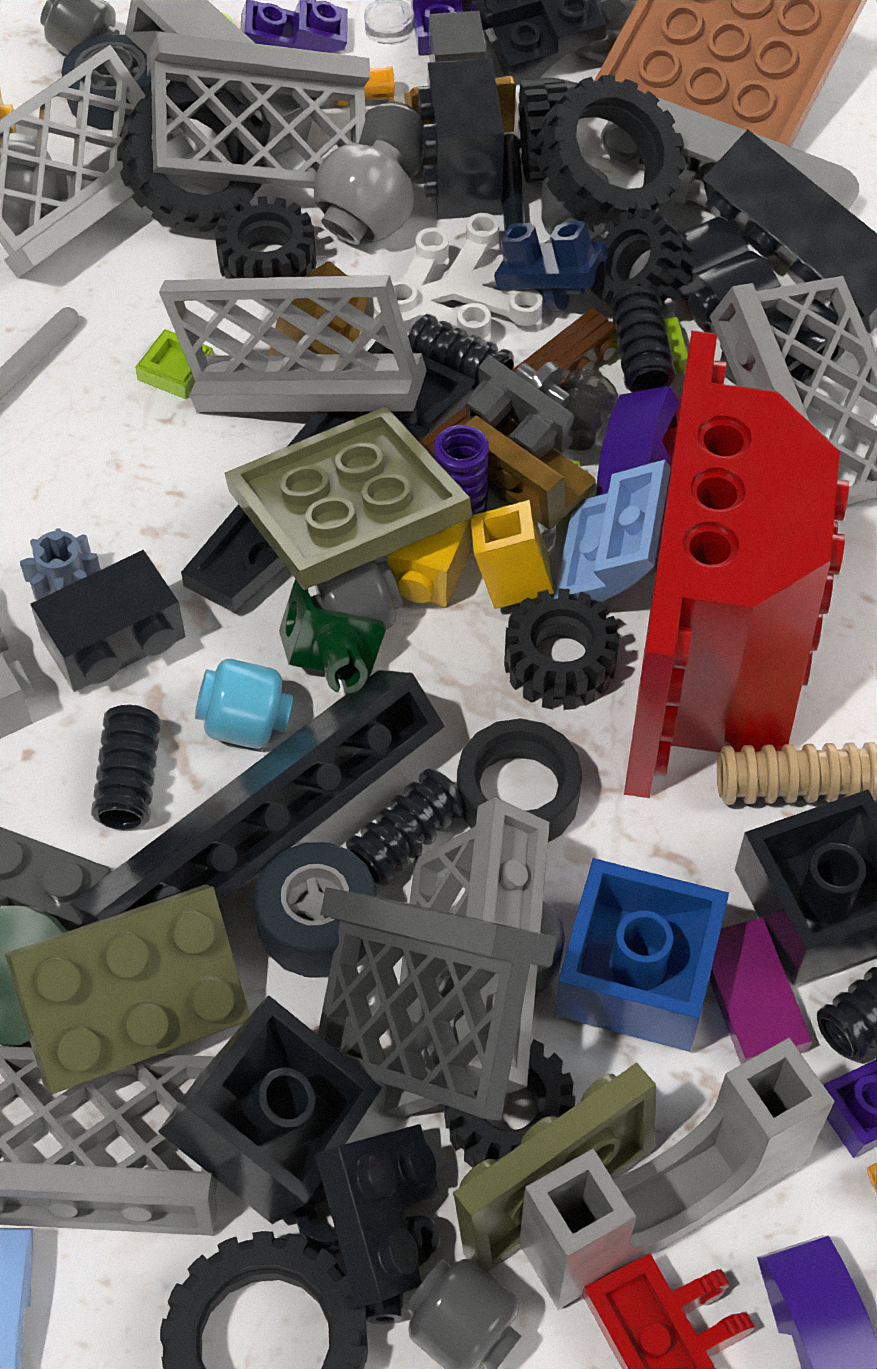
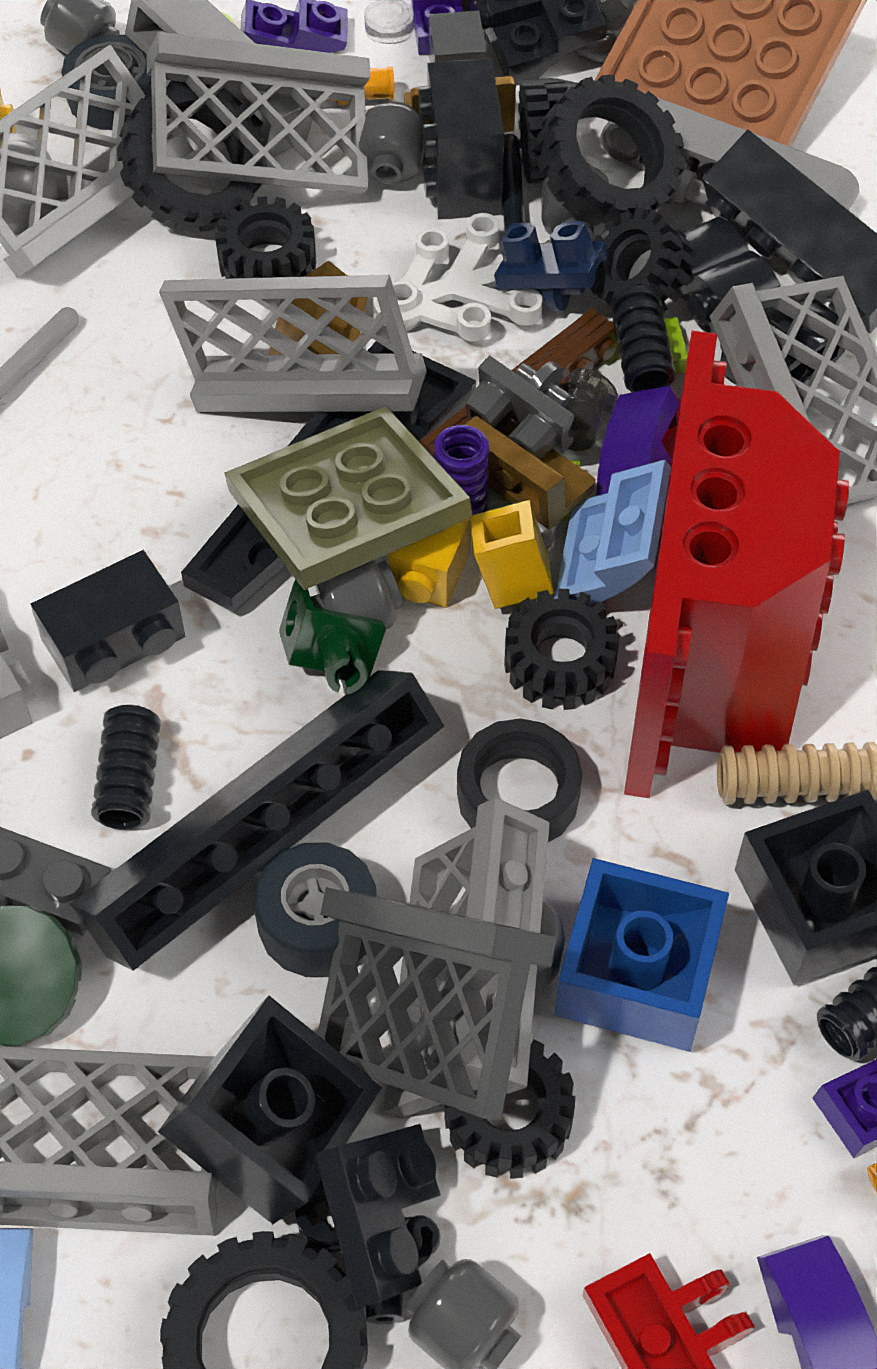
(58, 562): sand blue gear -> none
(127, 988): olive plate -> none
(167, 366): lime tile -> none
(242, 703): medium azure head -> none
(363, 192): light grey plant -> none
(407, 825): black piece -> none
(454, 346): black piece -> none
(589, 1225): light grey arch -> none
(612, 1119): olive plate -> none
(755, 991): magenta tile -> none

